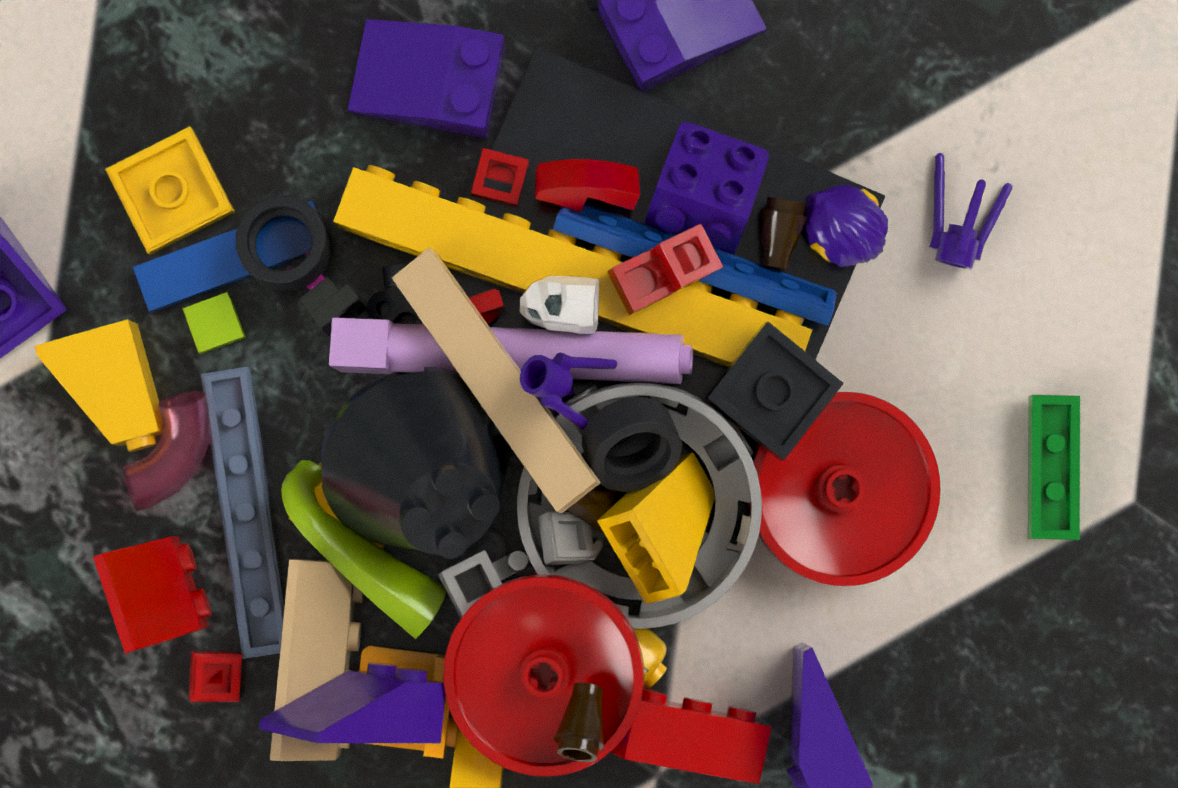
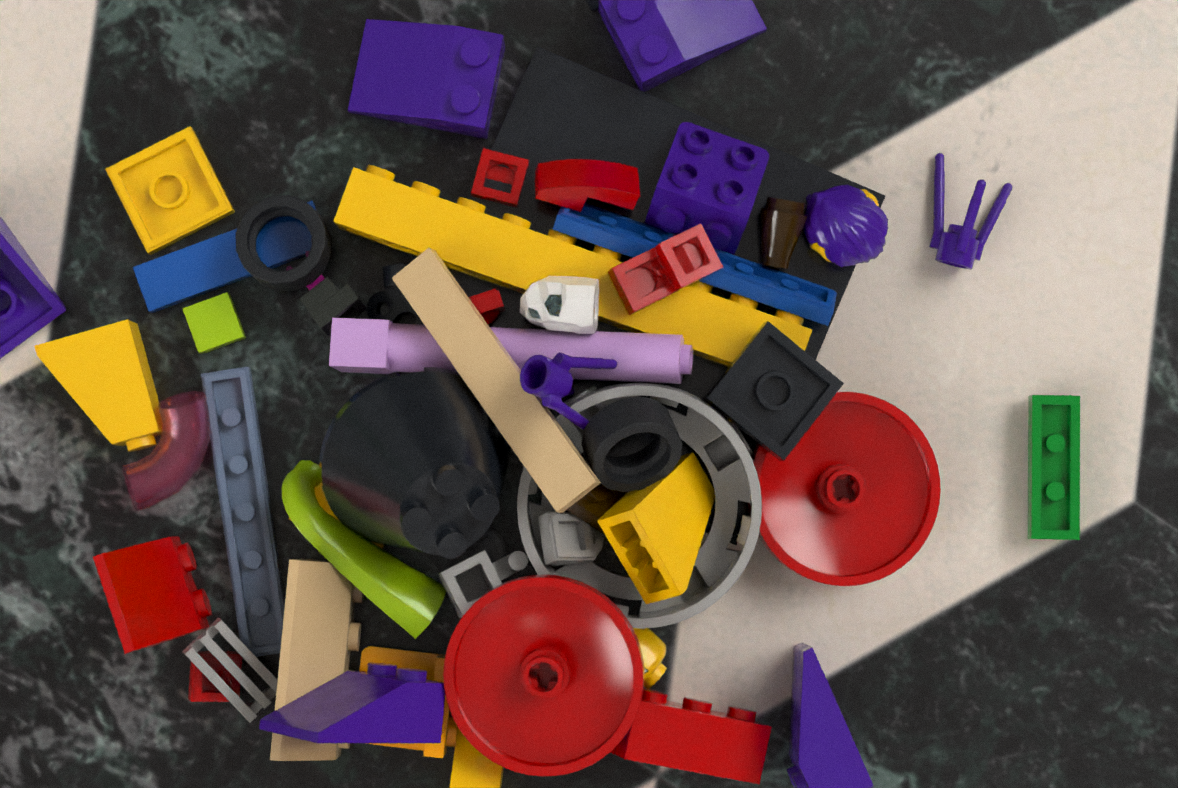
(261, 699): none -> light grey tile
(581, 727): dark brown cone -> none

